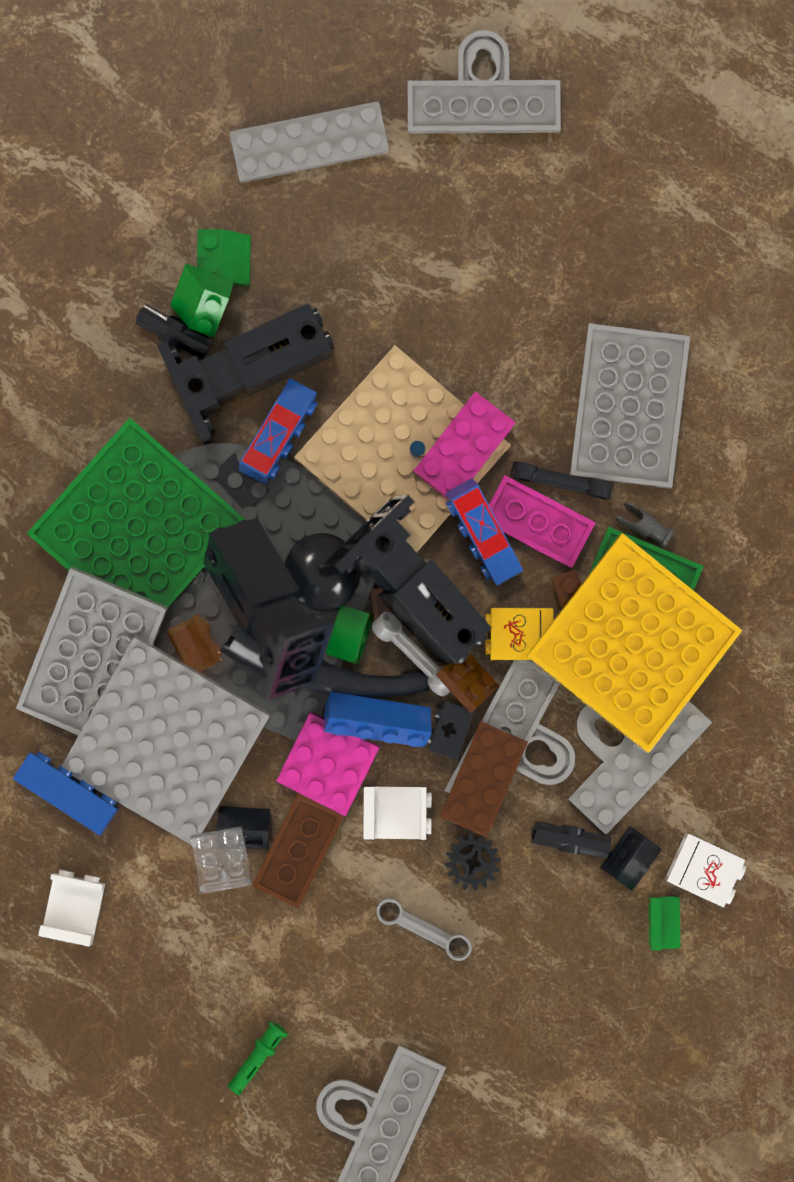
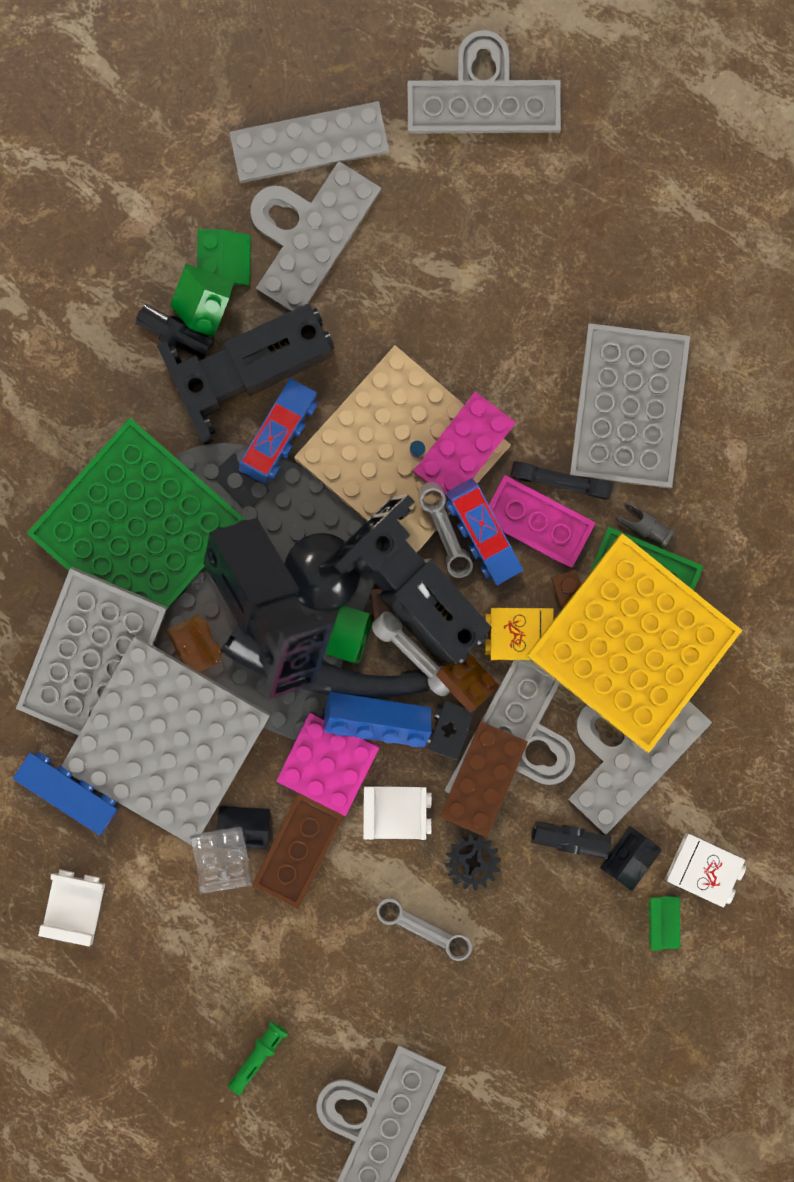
(317, 238): none -> light grey plate
(445, 530): none -> light grey piece

